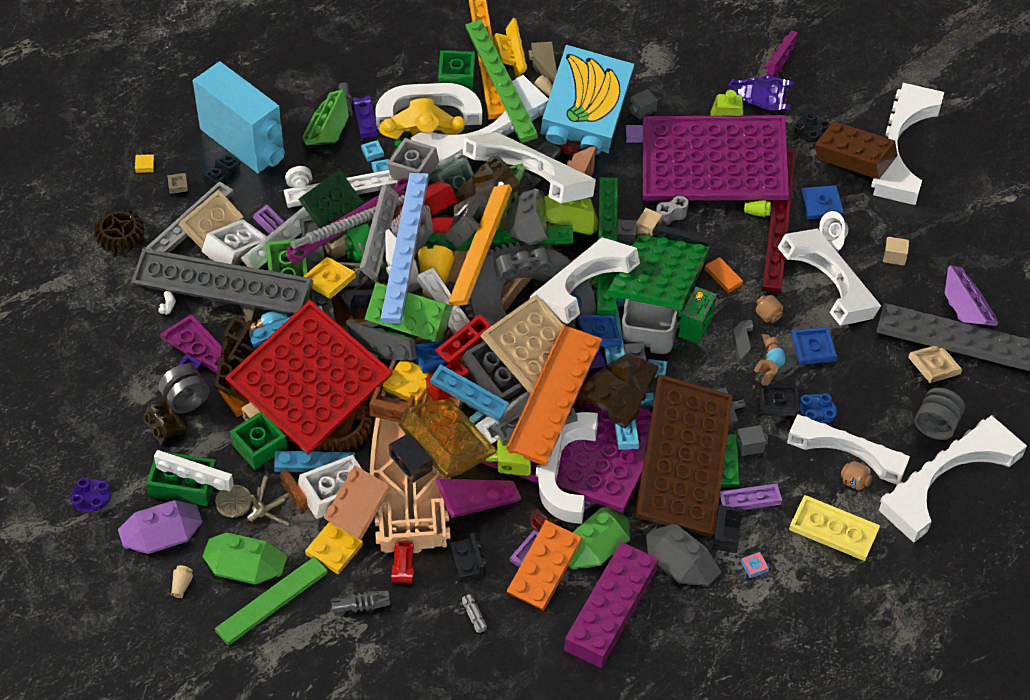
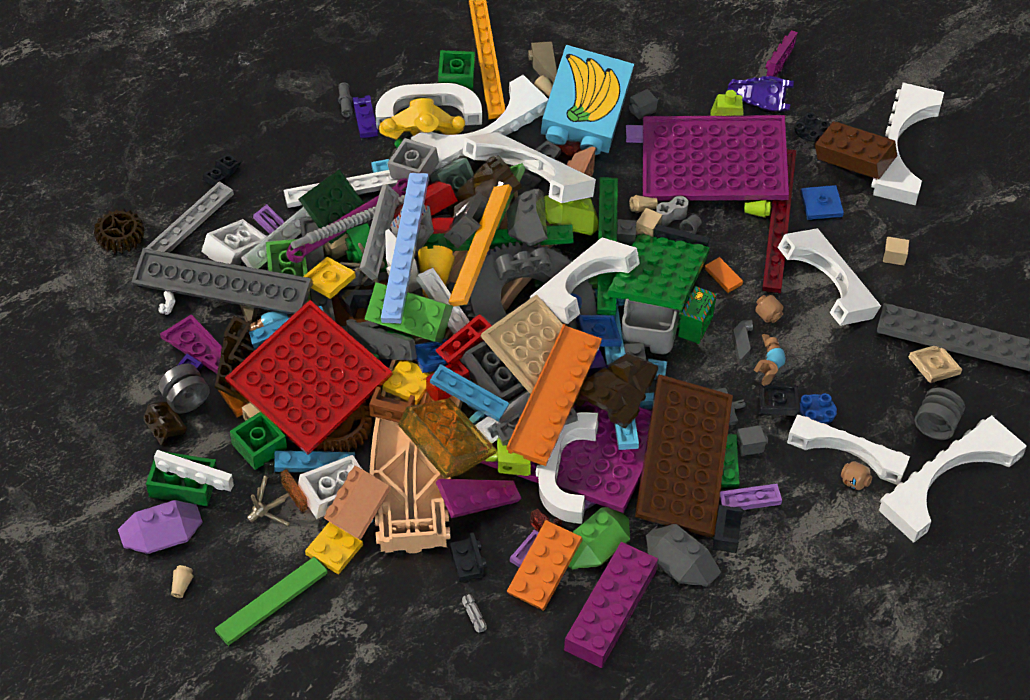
(90, 495): dark purple dish -> none
(144, 163): yellow tile -> none
(177, 183): dark tan plate -> none
(209, 216): tan plate -> none
(233, 502): dark tan wheel -> none
(239, 117): medium azure brick -> none
(244, 558): bright green wedge -> none
(298, 177): white plate -> none
(328, 120): bright green wedge -> none
(372, 150): medium azure tile -> none
(372, 600): dark grey hinge -> none
(402, 568): red piece -> none
(410, 457): black panel -> none
(501, 81): bright green plate -> none
(511, 49): yellow bracket -> none
(639, 203): none -> tan cone
(691, 224): none -> dark grey piece
(754, 565): tile -> none
(813, 345): blue plate -> none
(834, 229): white piece -> none
(834, 527): light yellow plate -> none
(967, 299): medium lavender wedge -> none

